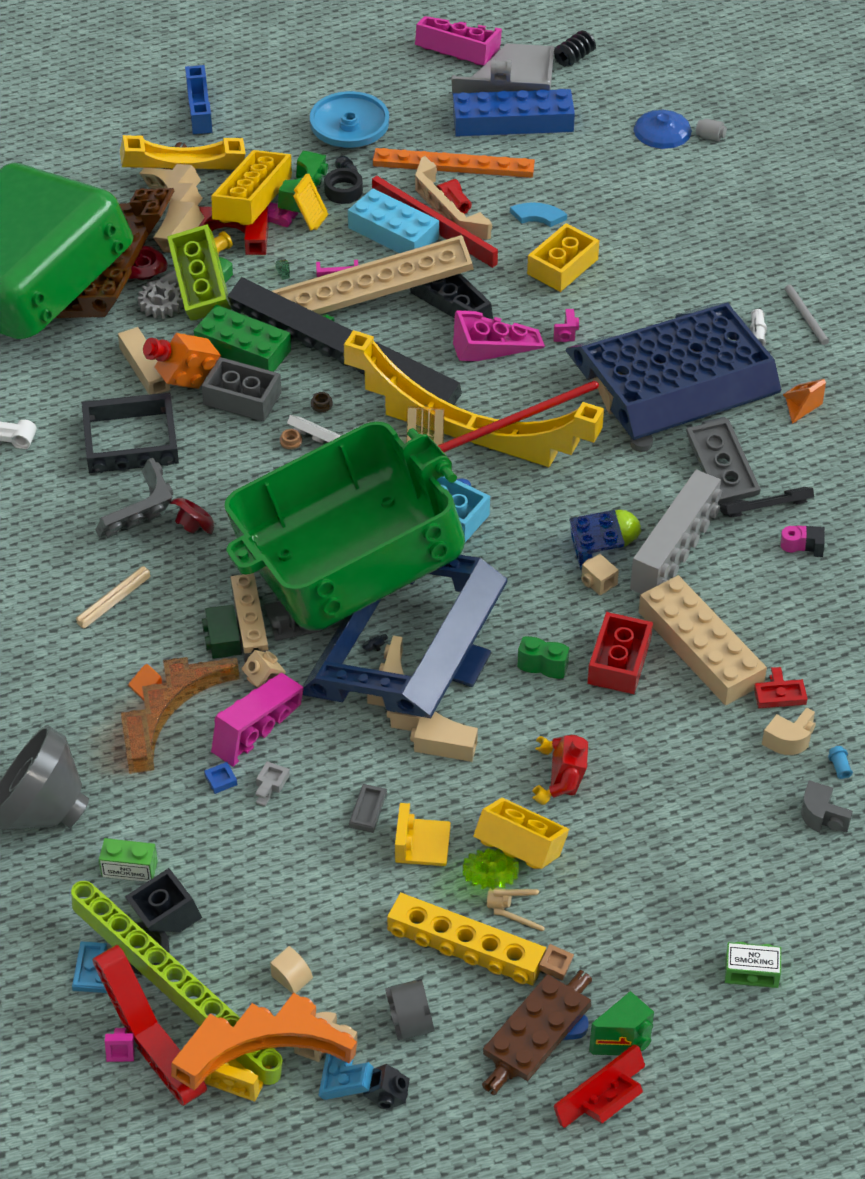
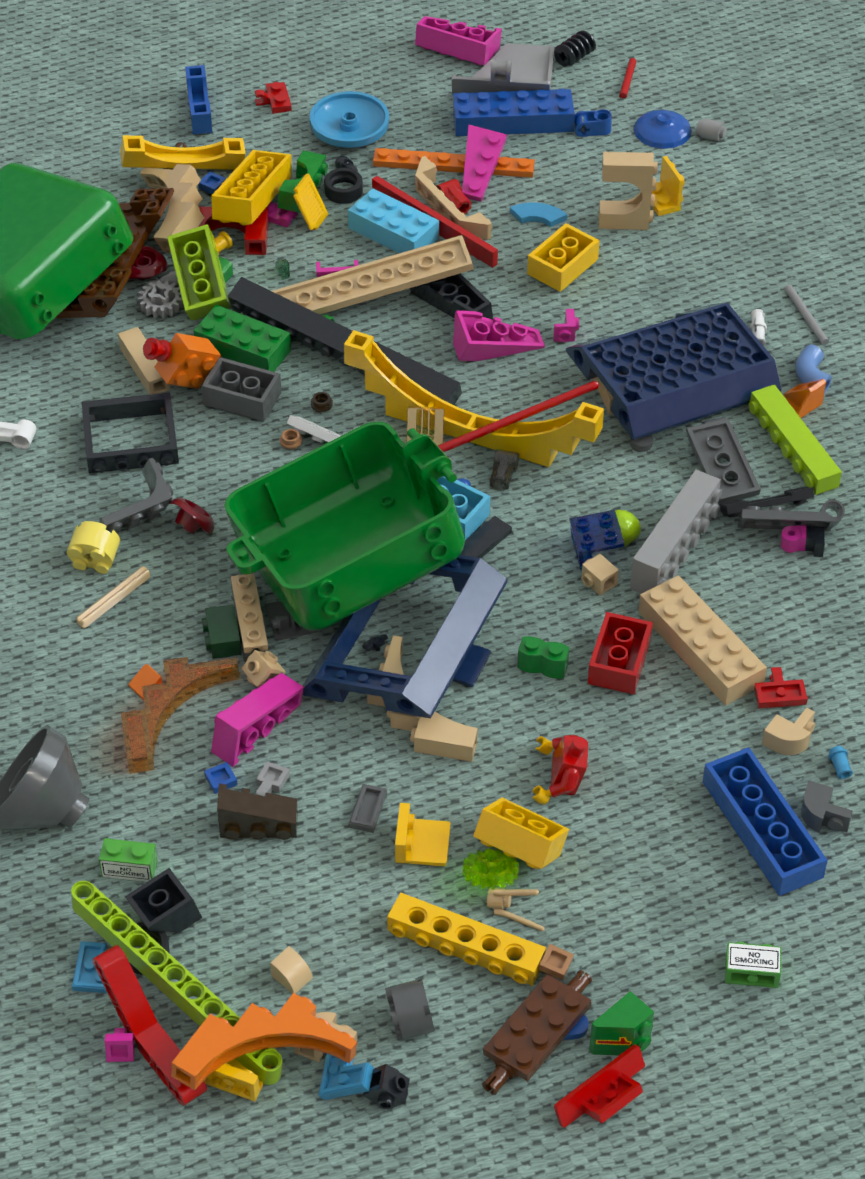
(93, 547): none -> light yellow brick
(211, 182): none -> blue plate
(255, 815): none -> dark brown wedge
(276, 96): none -> red plate
(481, 159): none -> dark pink wing
(486, 538): none -> black tile
(503, 467): none -> clear smoke piece
(595, 123): none -> blue piece
(627, 78): none -> red bar
(633, 169): none -> tan arch
(669, 189): none -> yellow bracket
(764, 821): none -> blue brick
(778, 519): none -> dark grey hinge
(795, 439): none -> lime brick
(807, 365): none -> medium blue cylinder

